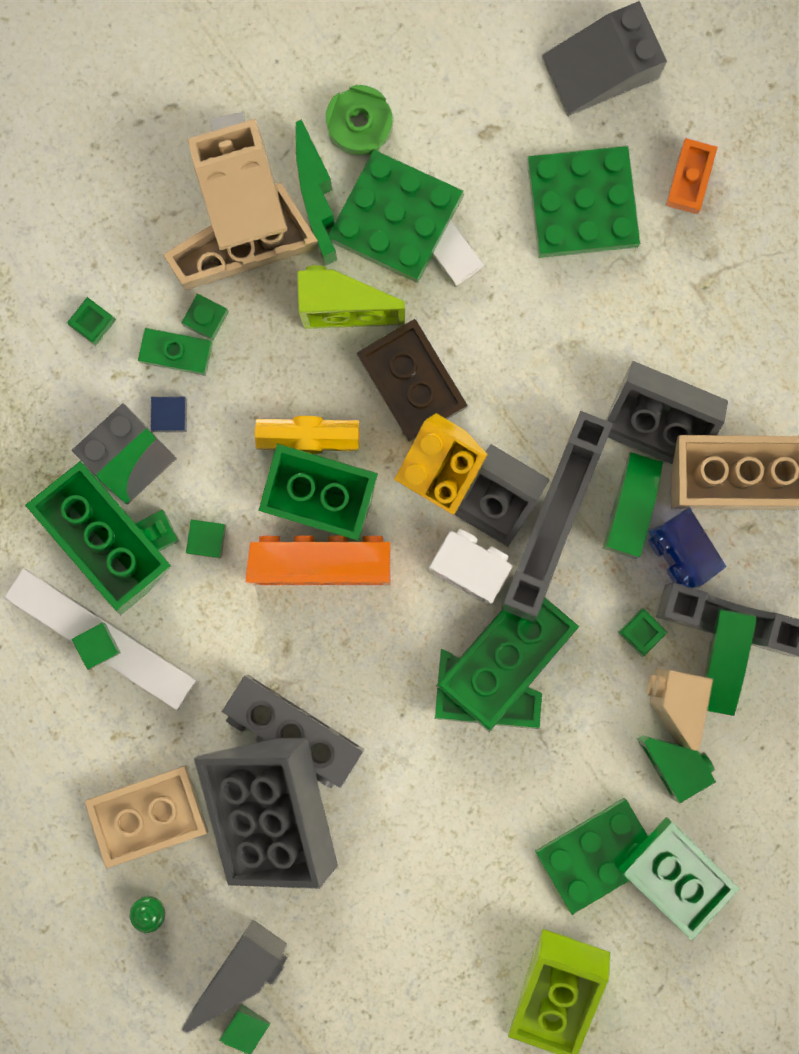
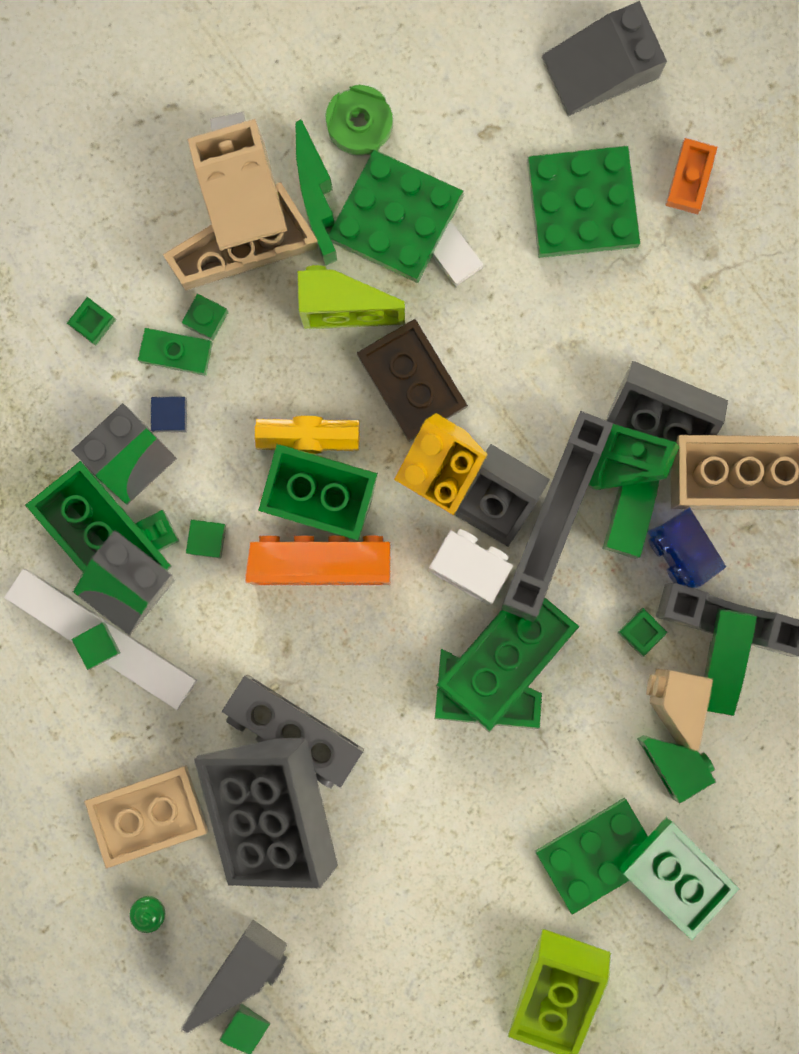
(122, 583): none -> dark grey slope
(632, 459): none -> green wing

